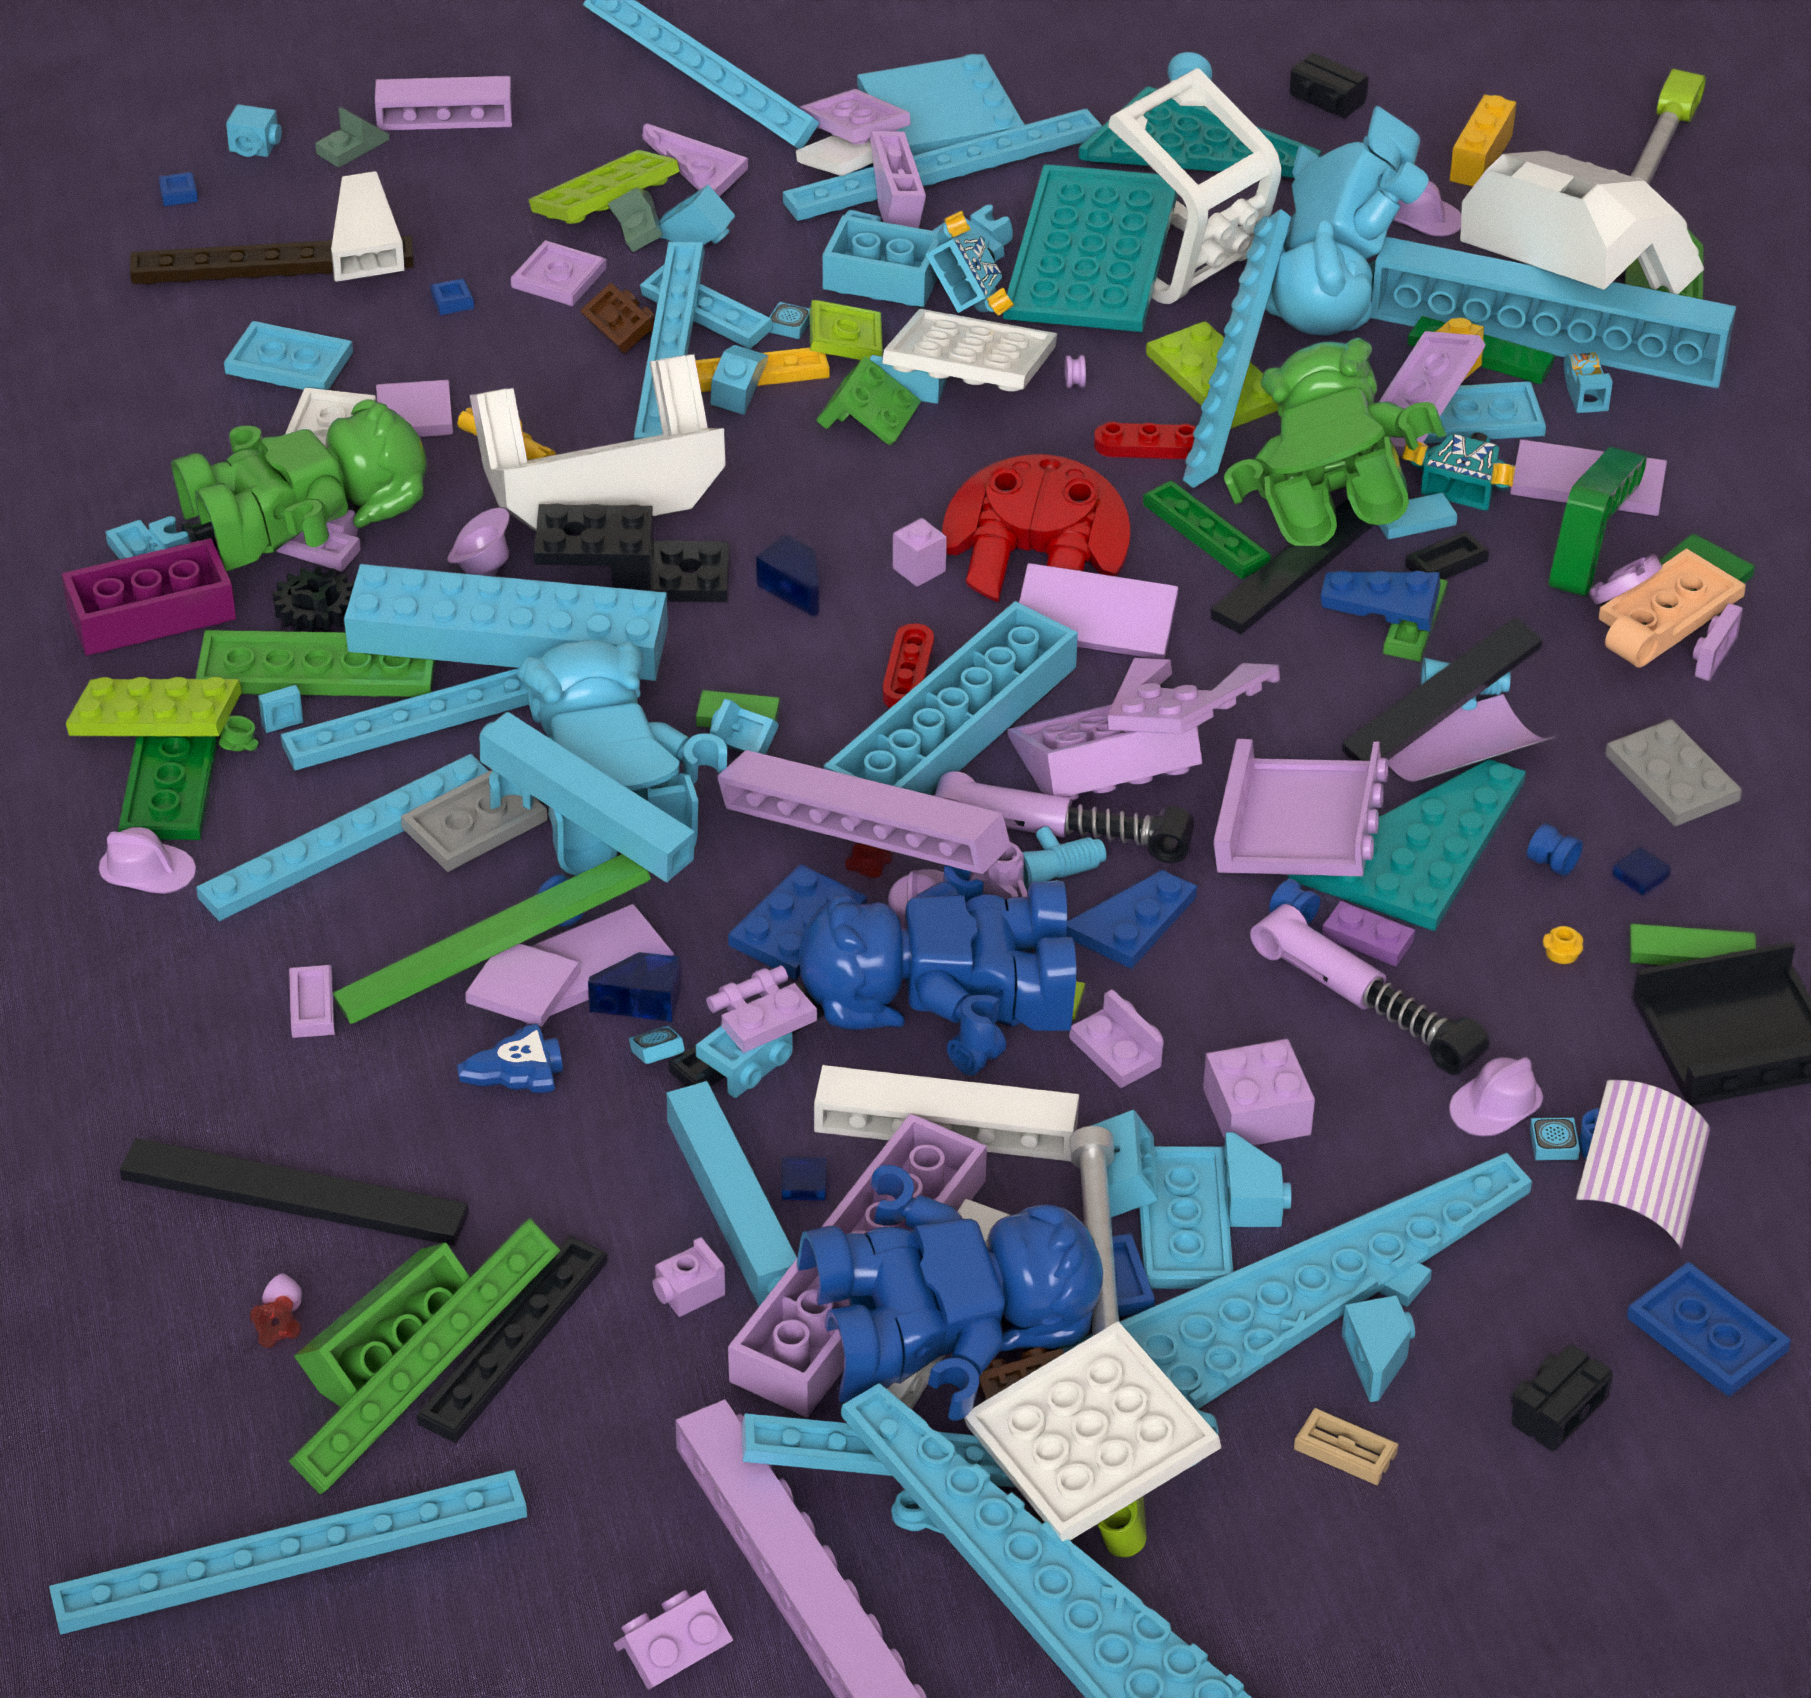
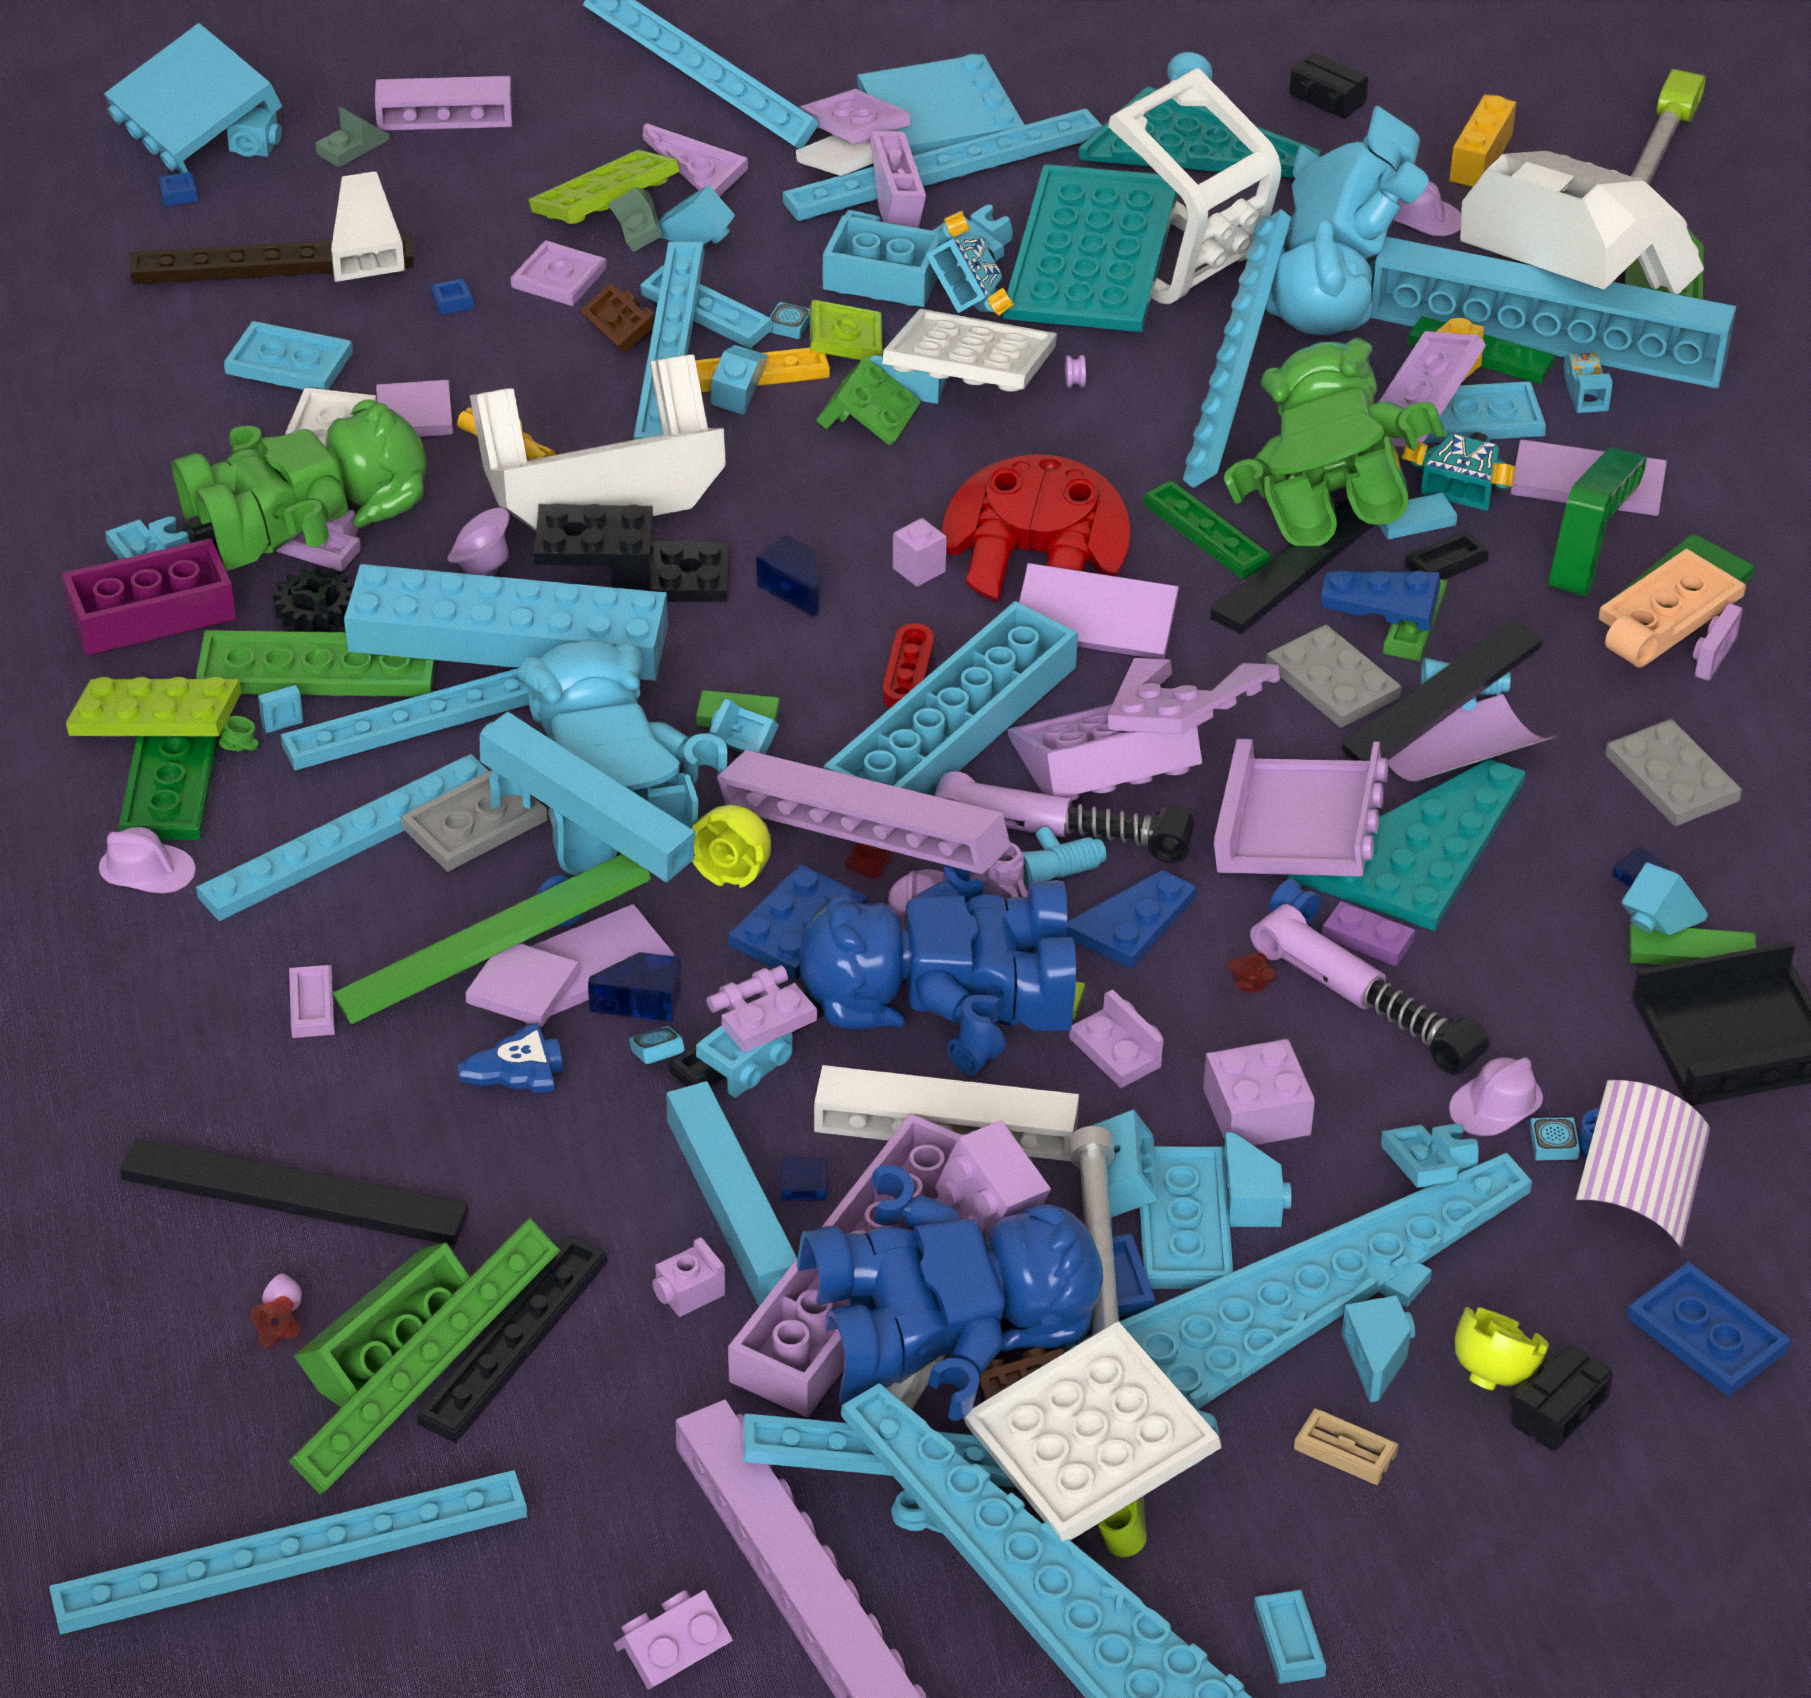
(188, 96): none -> medium azure panel
(731, 845): none -> neon yellow cylinder
(990, 1177): none -> lavender brick
(1144, 440): red plate -> none
(1191, 360): lime plate -> none
(1252, 972): none -> clear red plate
(1289, 1636): none -> medium azure tile
(1334, 676): none -> light grey plate
(1433, 1157): none -> medium azure plate
(1496, 1349): none -> neon yellow cylinder
(1554, 849): blue wheel -> none
(1563, 944): yellow plate -> none
(1625, 579): lavender tile -> none
(1662, 902): none -> medium azure slope

